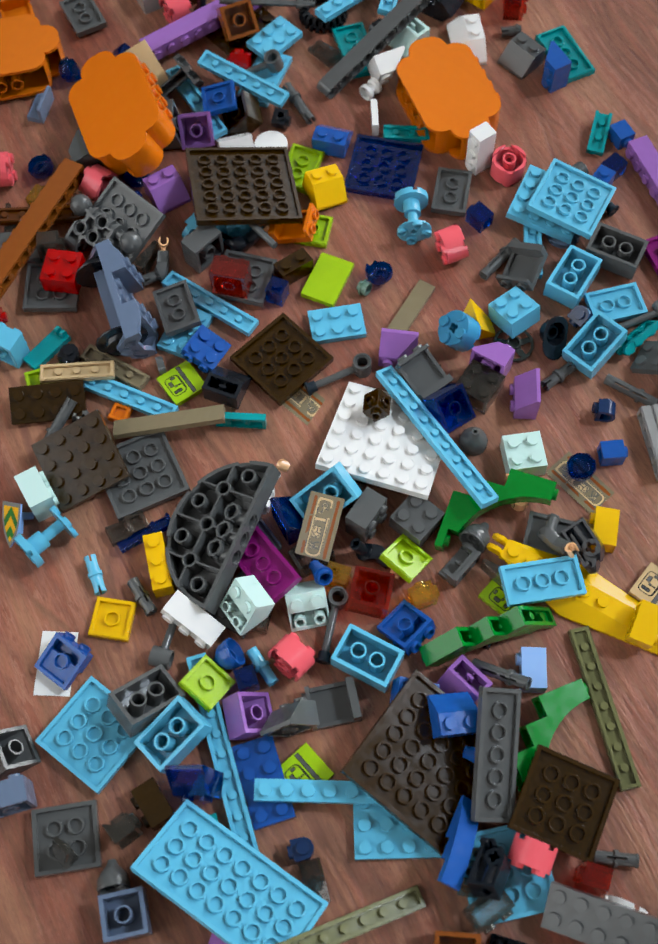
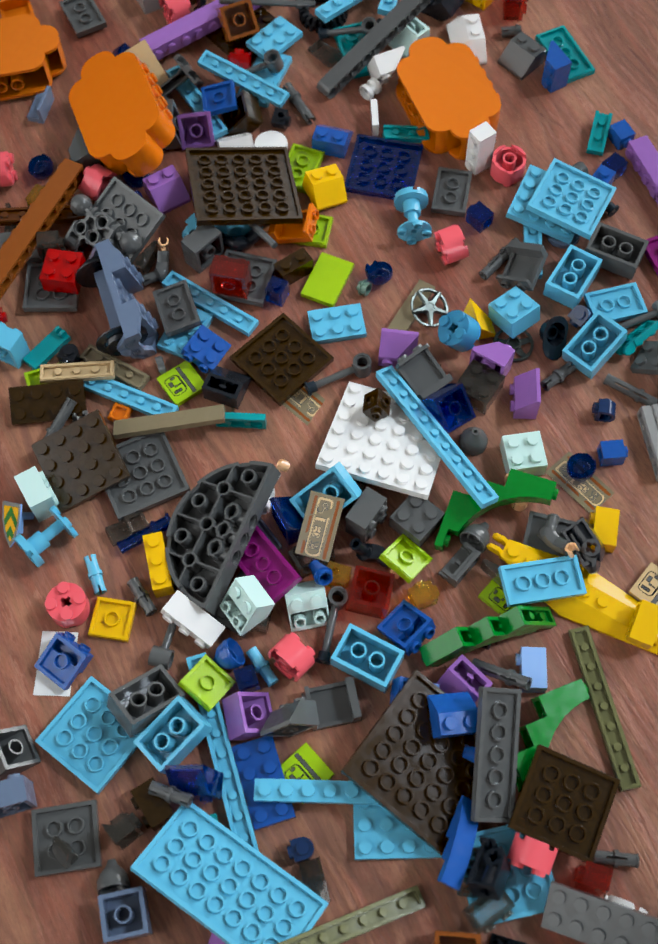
(58, 608): none -> coral brick
(69, 70): clear blue hair -> none
(170, 794): none -> dark grey pin
(366, 24): none -> dark grey piece
(429, 306): none -> wheel

